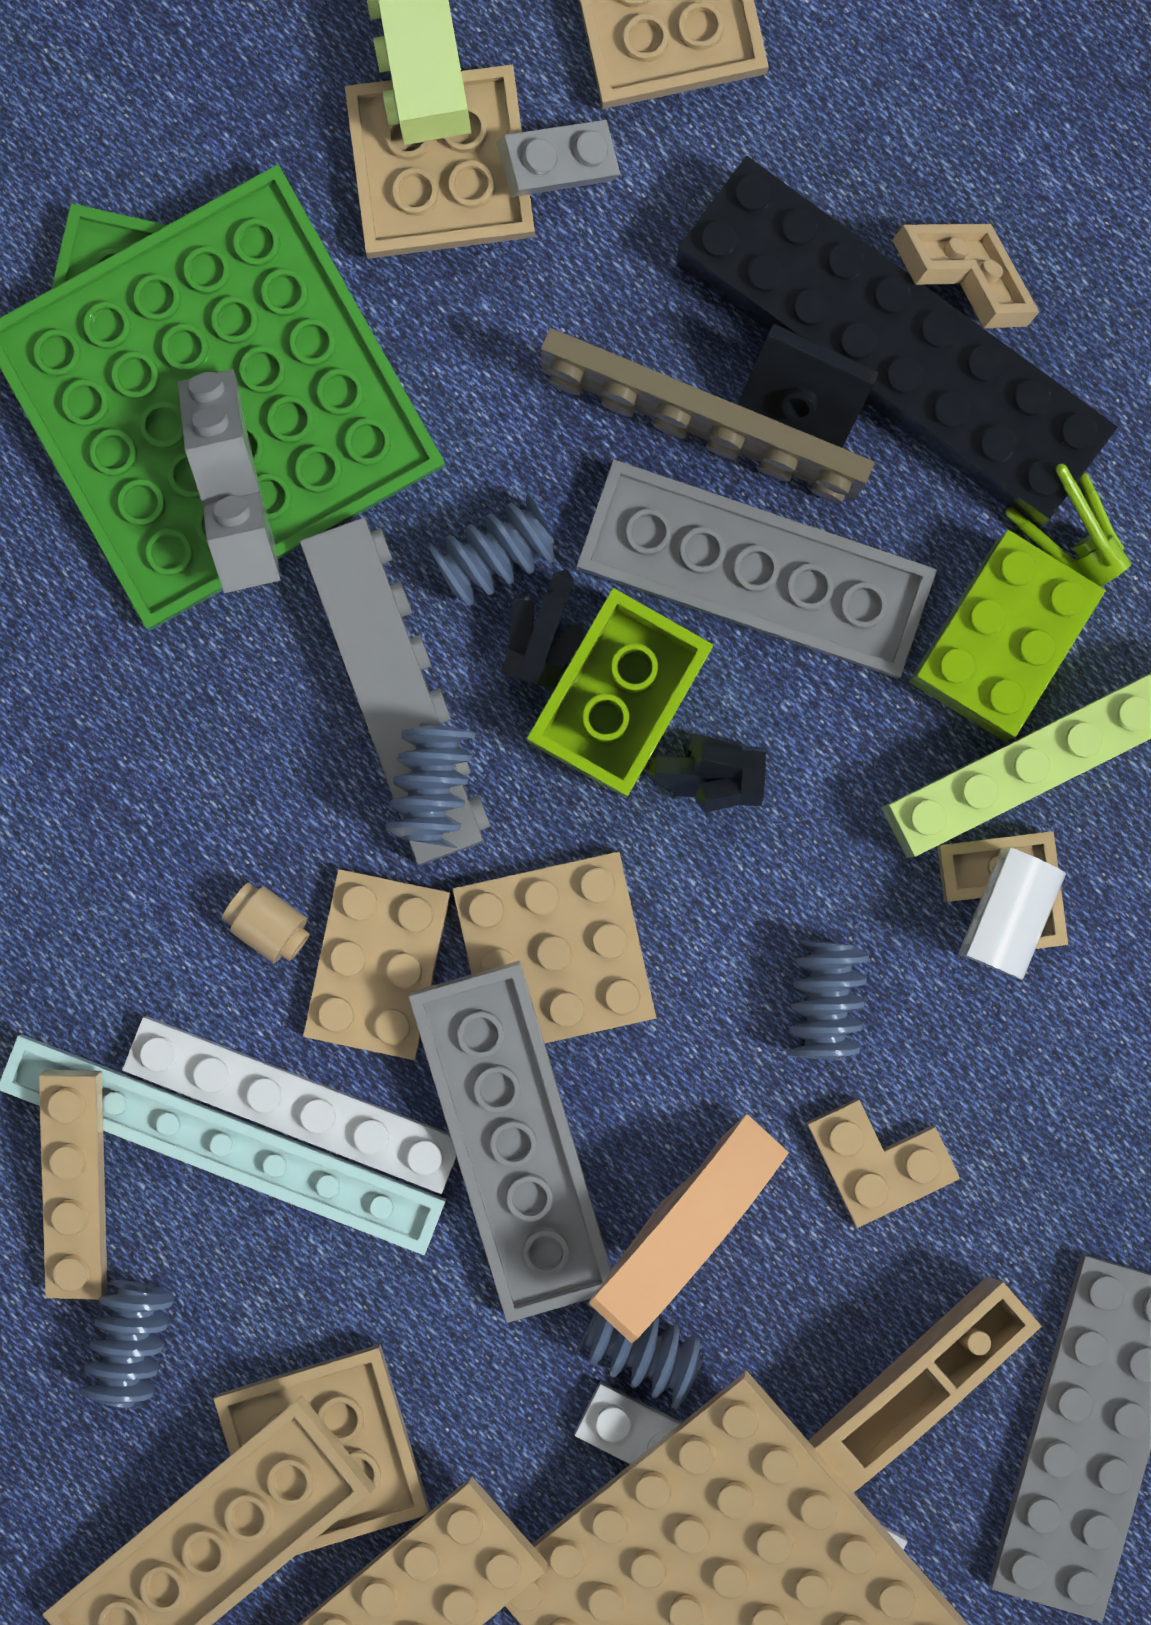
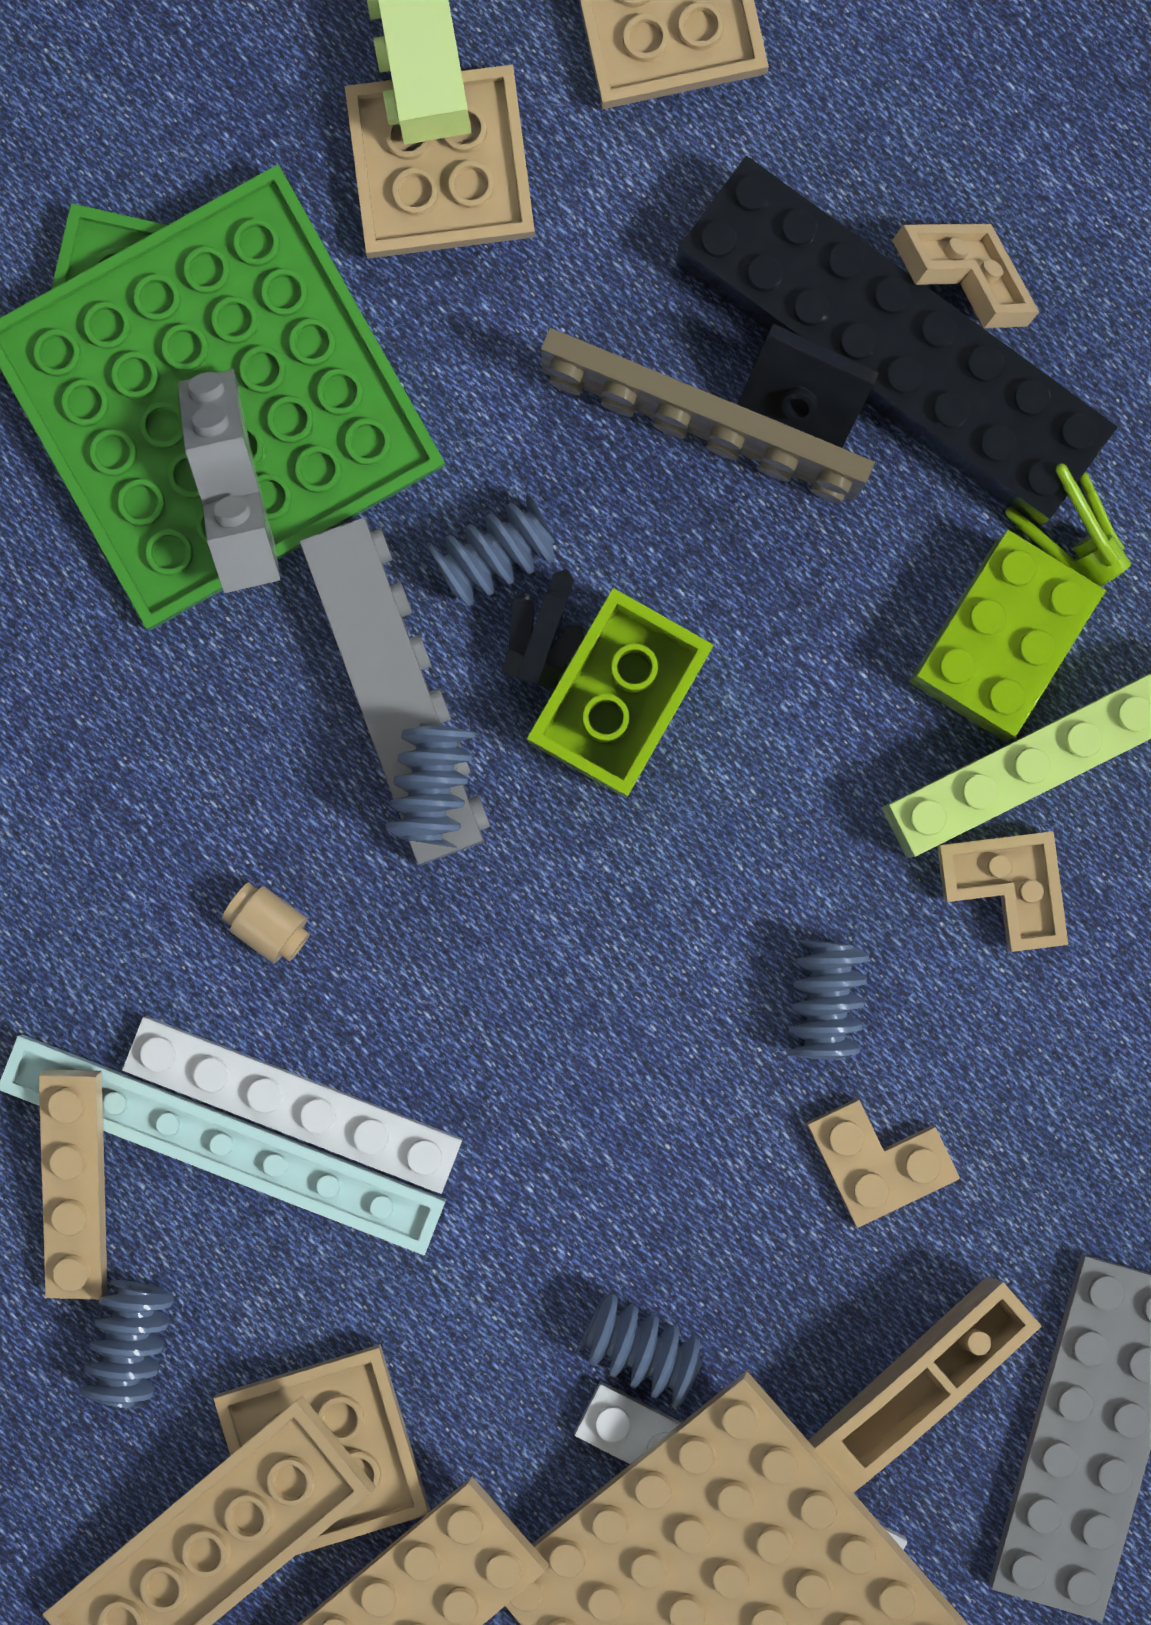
(373, 953): tan plate -> none
(512, 1140): light grey plate -> none
(558, 158): light grey plate -> none
(573, 941): tan plate -> none
(688, 1228): light nougat slope -> none
(713, 773): black rock -> none
(756, 569): light grey plate -> none
(1012, 912): white brick -> none

